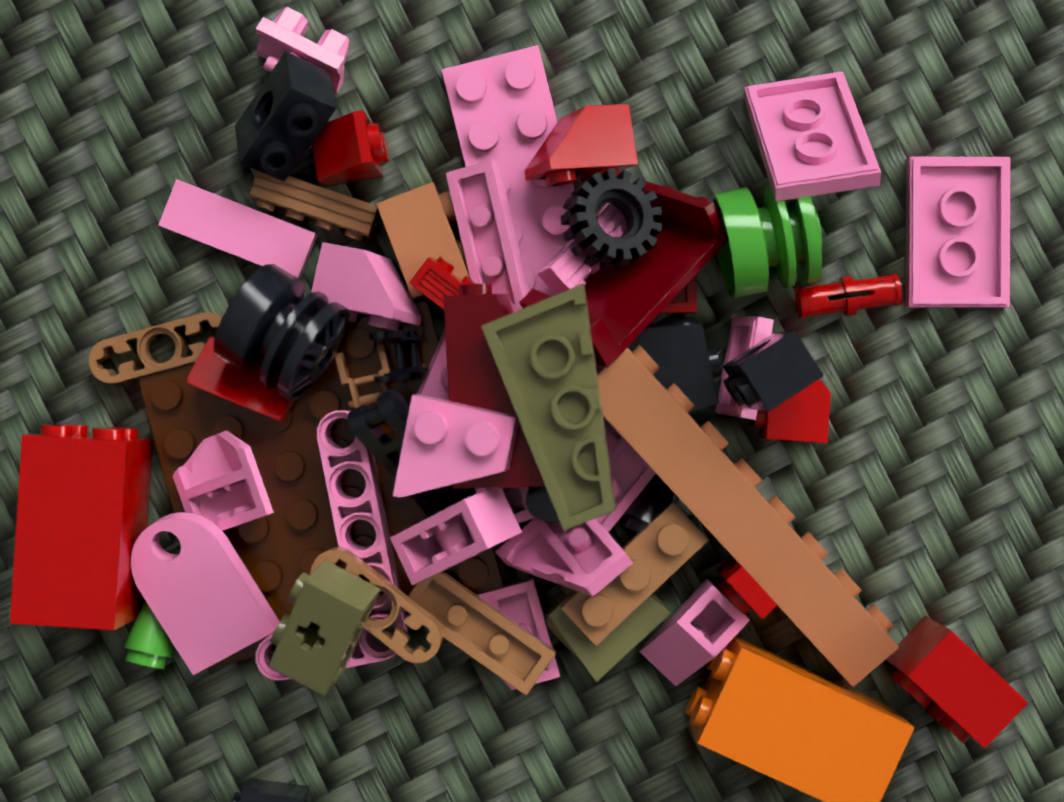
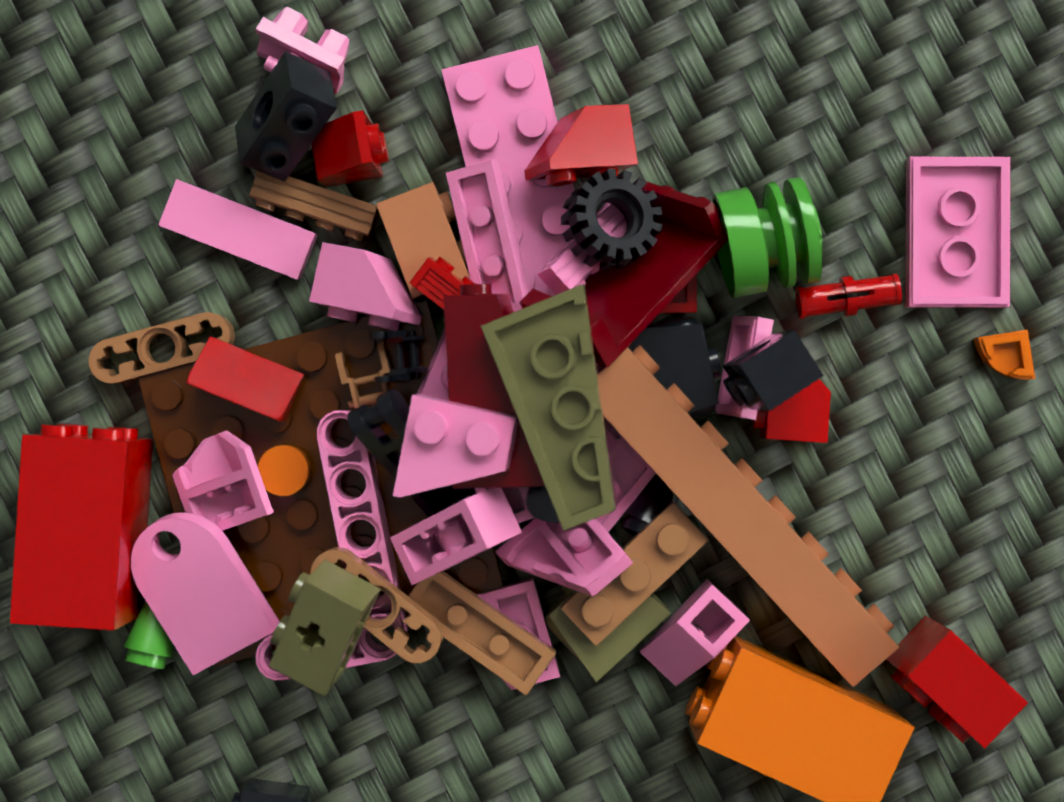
(281, 332): black wheel -> none
(284, 470): none -> orange tile
(743, 589): red plate -> none
(811, 136): bright pink tile -> none
(1007, 354): none -> orange tile

